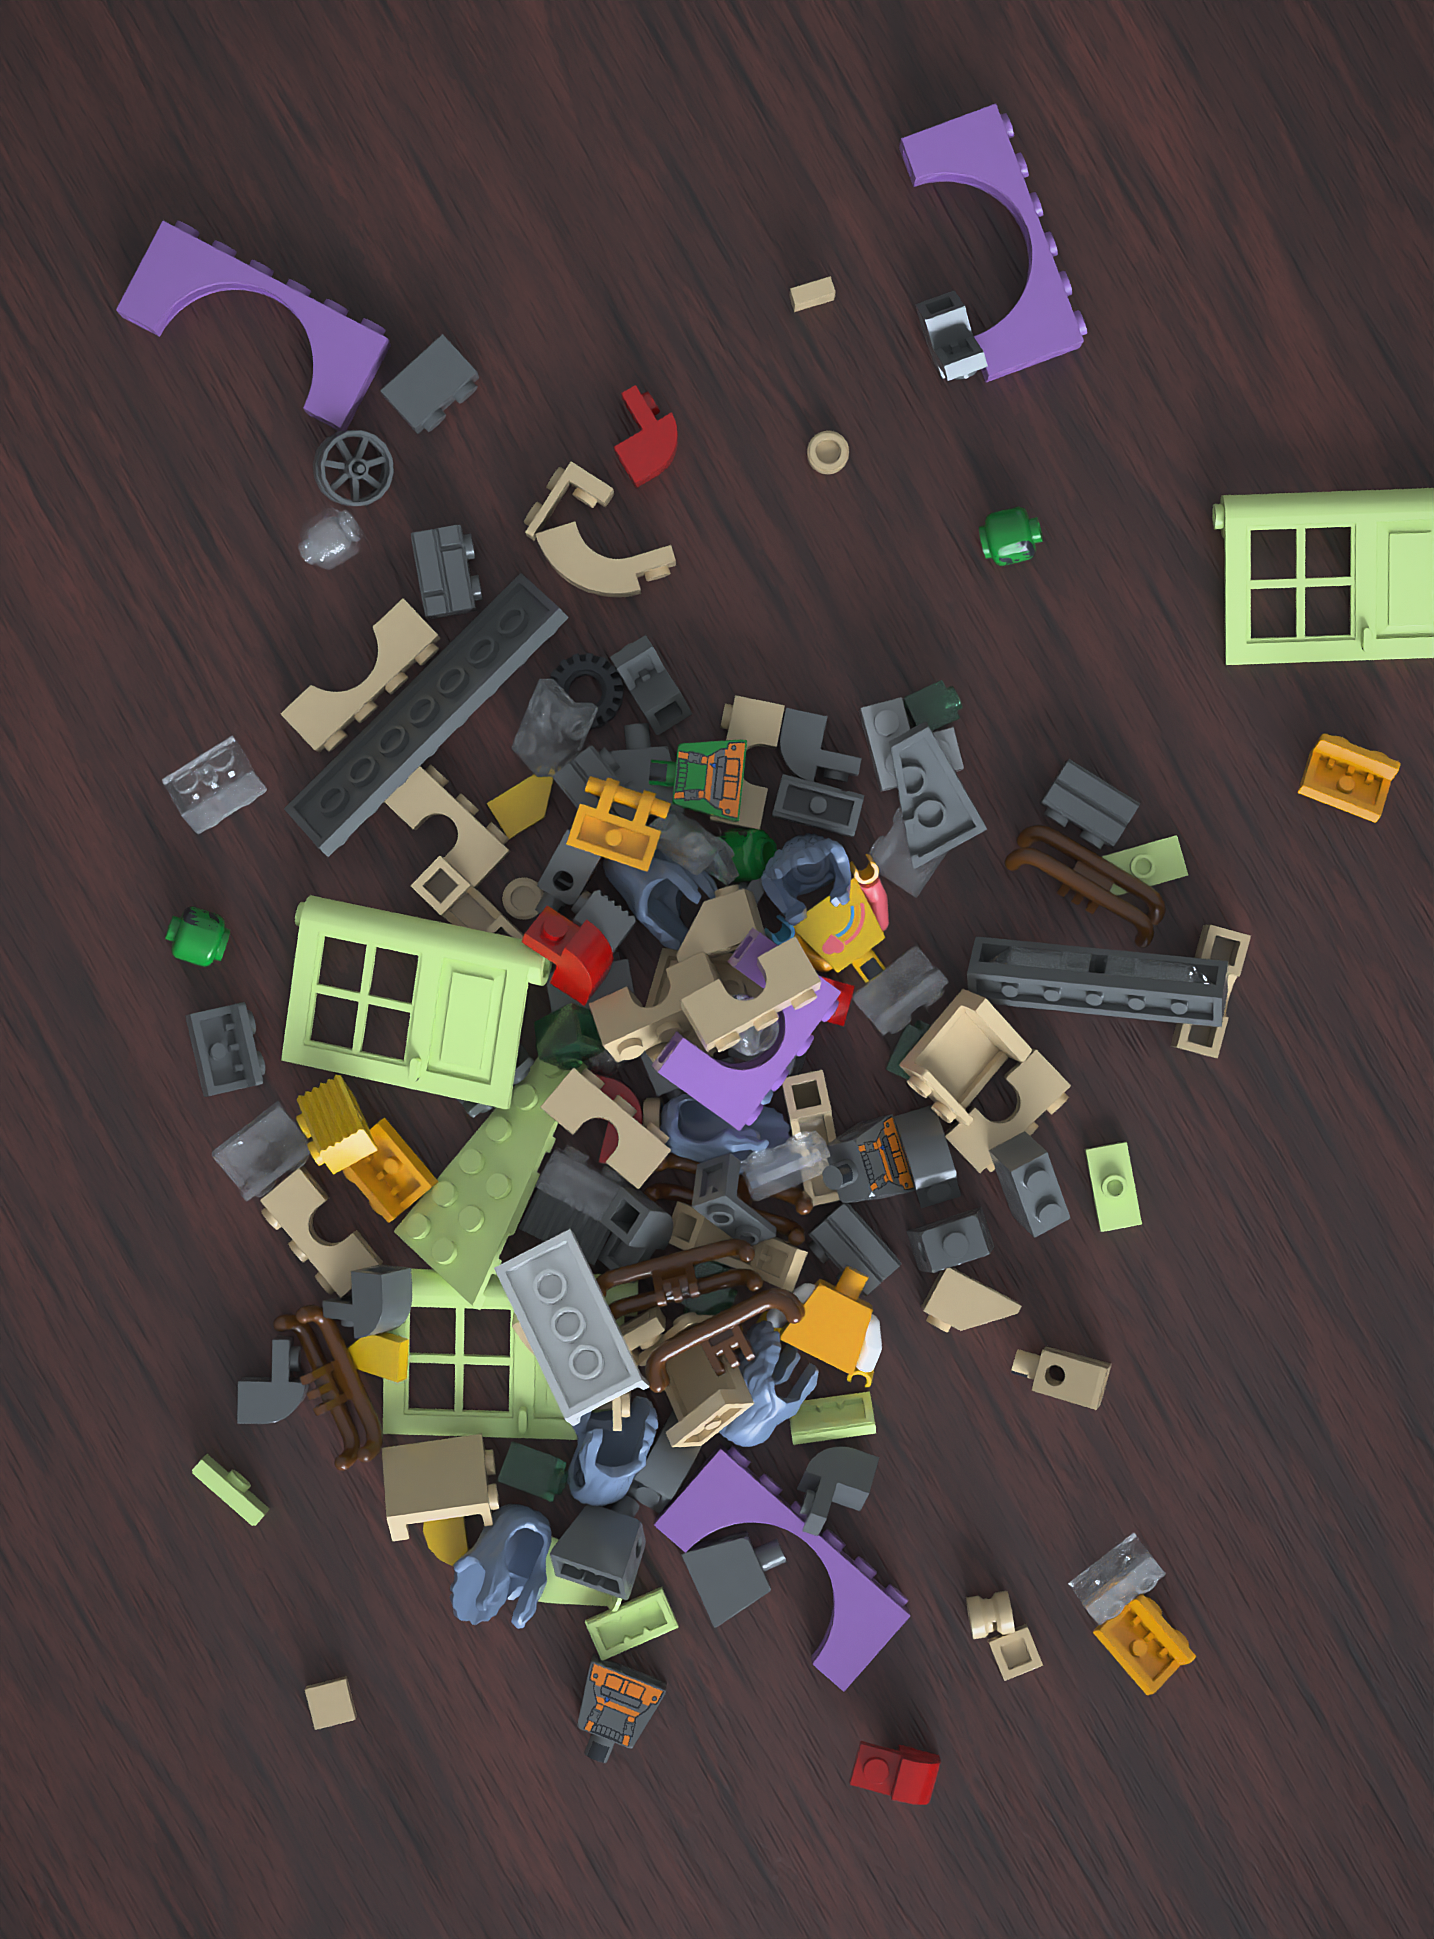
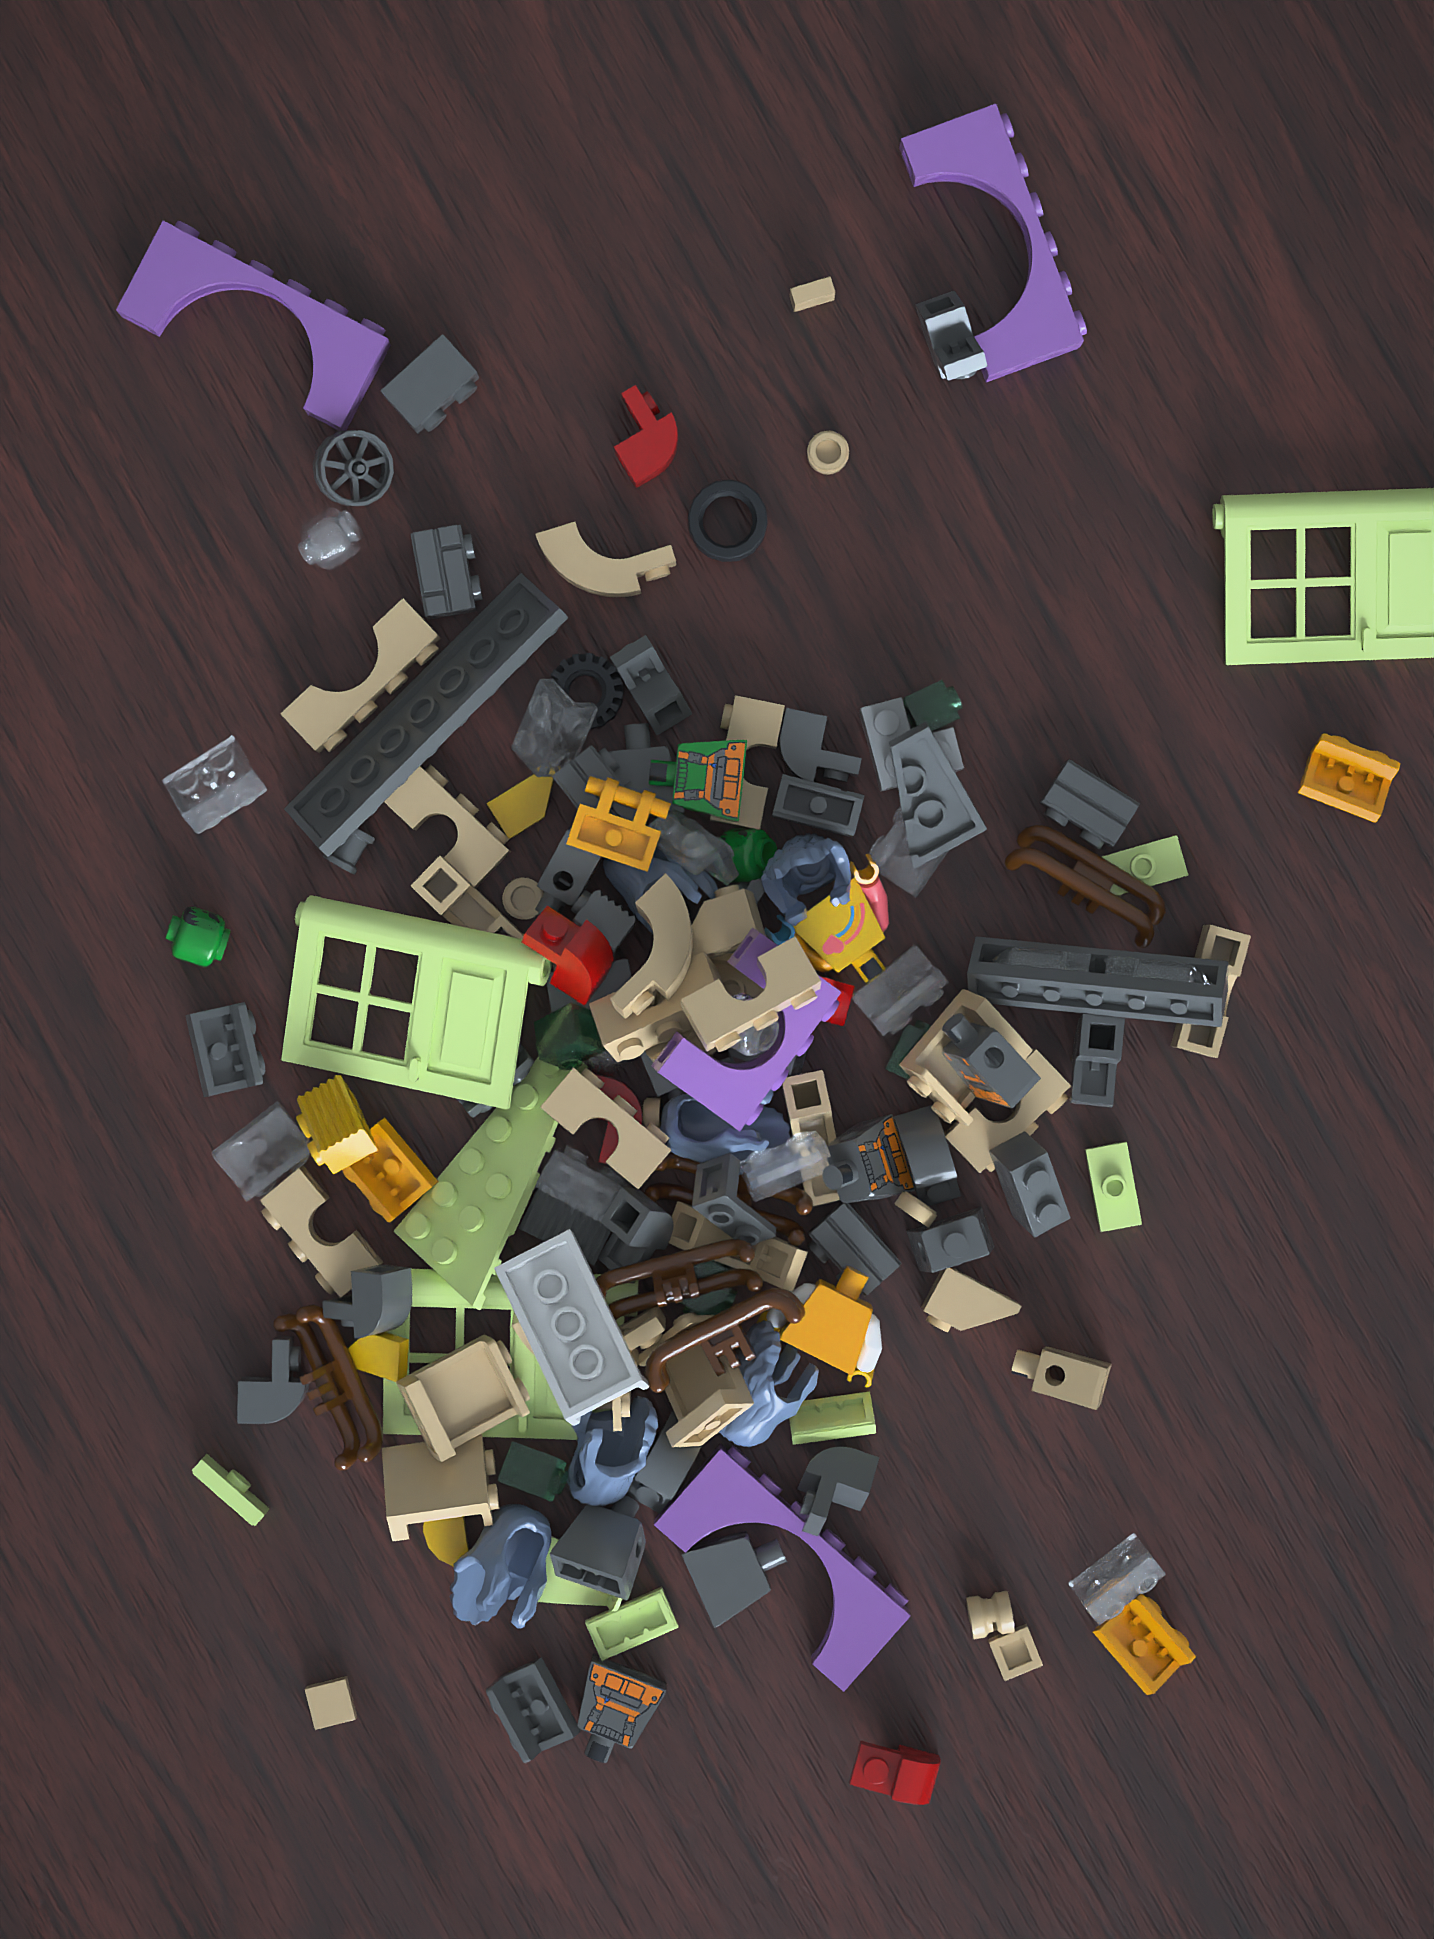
(348, 854): none -> dark grey bush
(463, 1395): none -> tan panel
(532, 1709): none -> dark grey bracket
(587, 490): tan bracket -> none
(671, 951): none -> tan arch
(723, 489): none -> black tyre
(916, 1208): none -> tan tile
(987, 1062): none -> dark grey torso
(1010, 536): green head -> none
(1095, 1059): none -> dark grey brick

